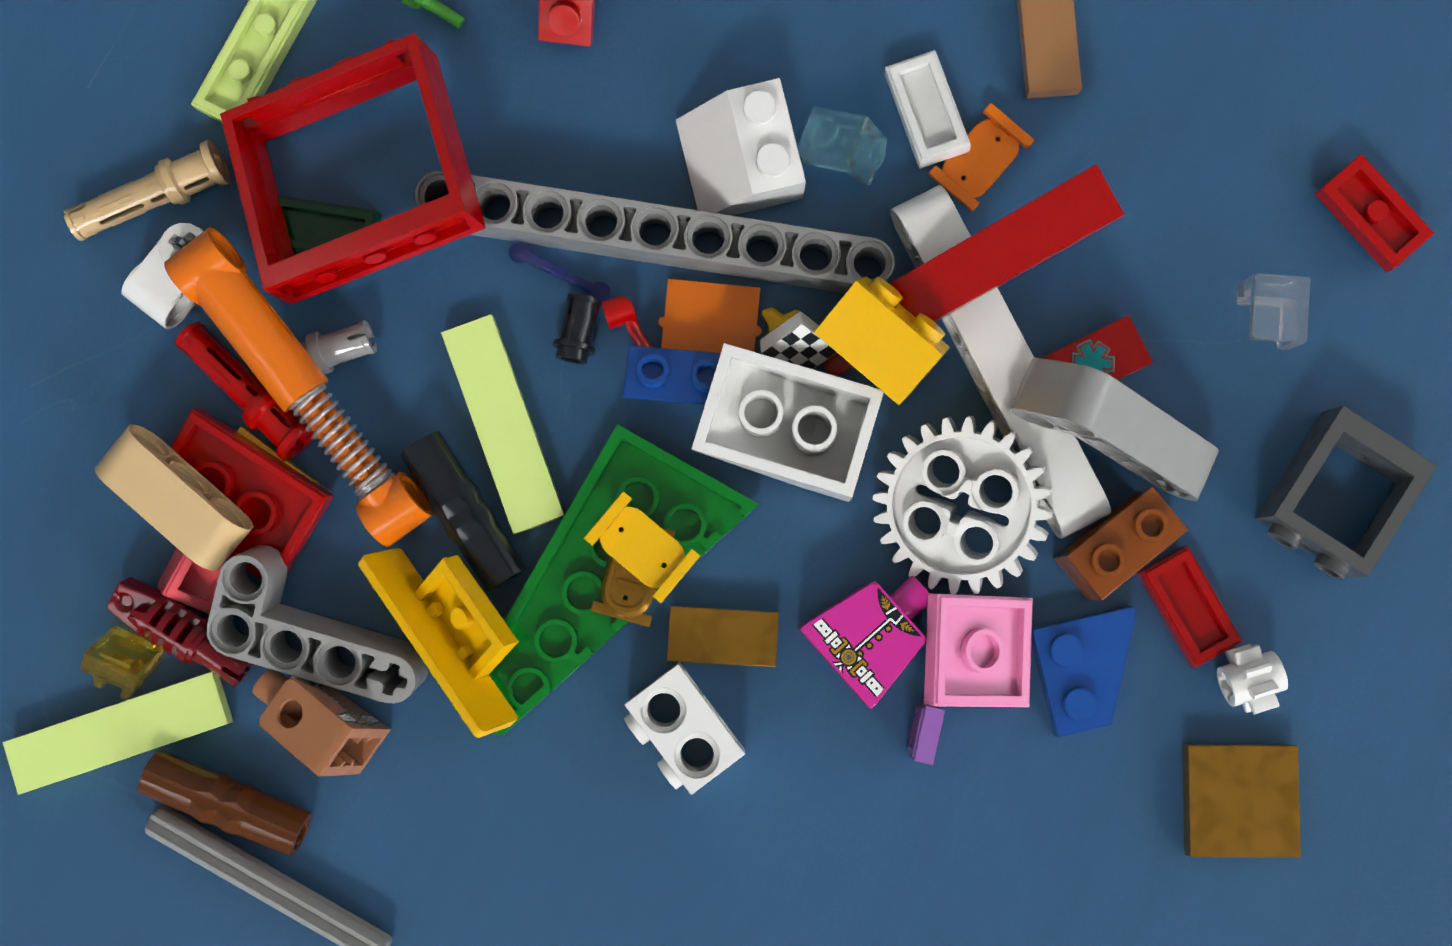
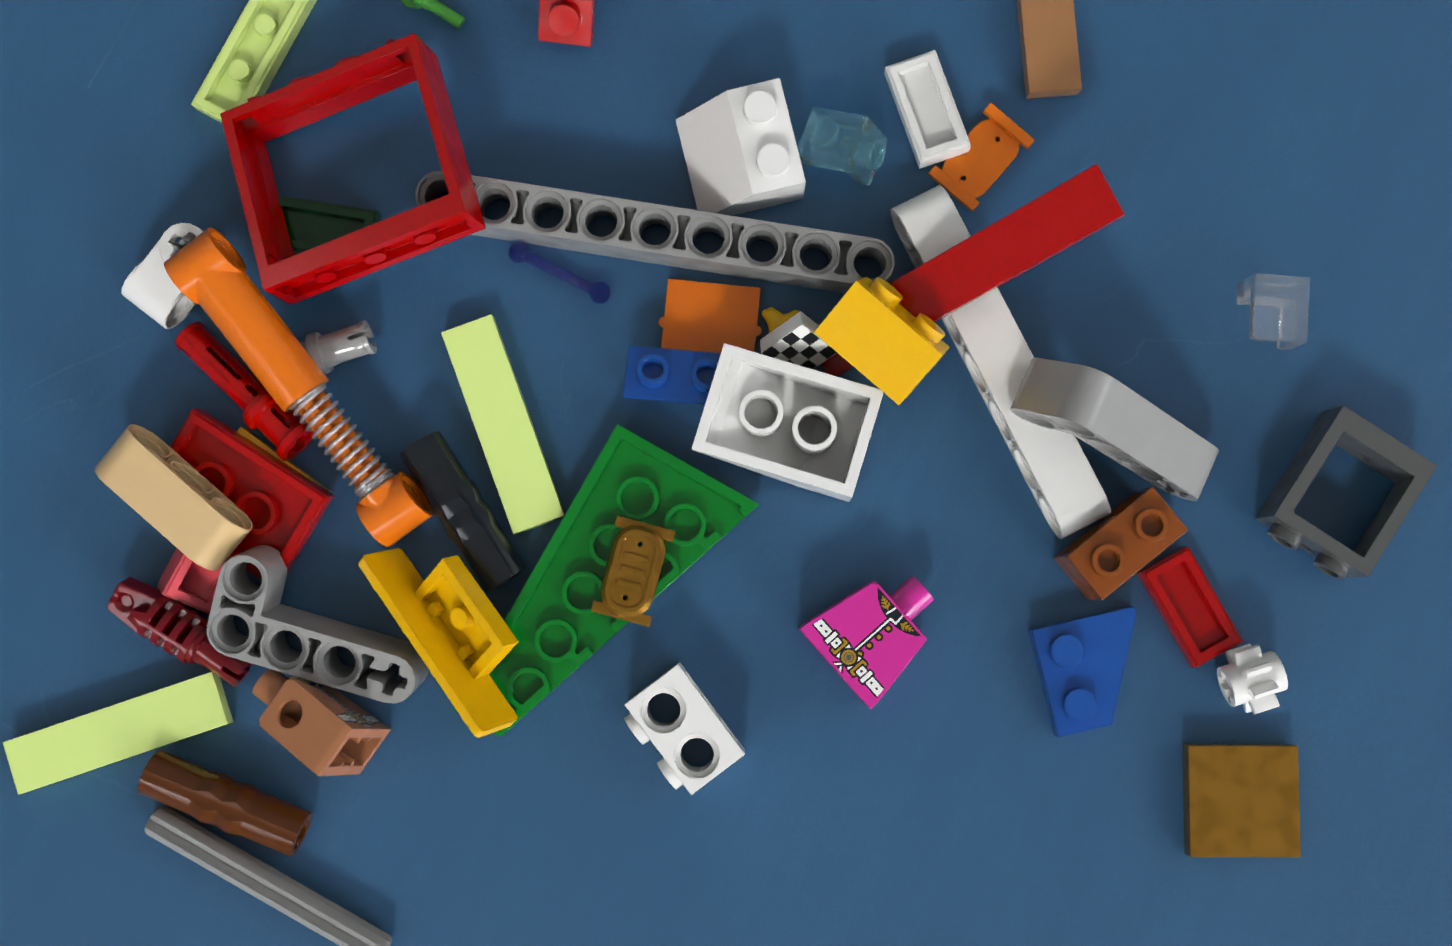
(121, 660): clear yellow tile -> none
(168, 183): tan pin -> none
(577, 329): black pin -> none
(621, 312): red hand -> none
(642, 547): yellow piece -> none
(722, 636): pearl gold tile -> none
(925, 733): medium lavender tile -> none
(946, 551): white gear -> none
(978, 651): bright pink plate -> none
(1112, 349): red tile -> none
(1374, 213): red plate -> none

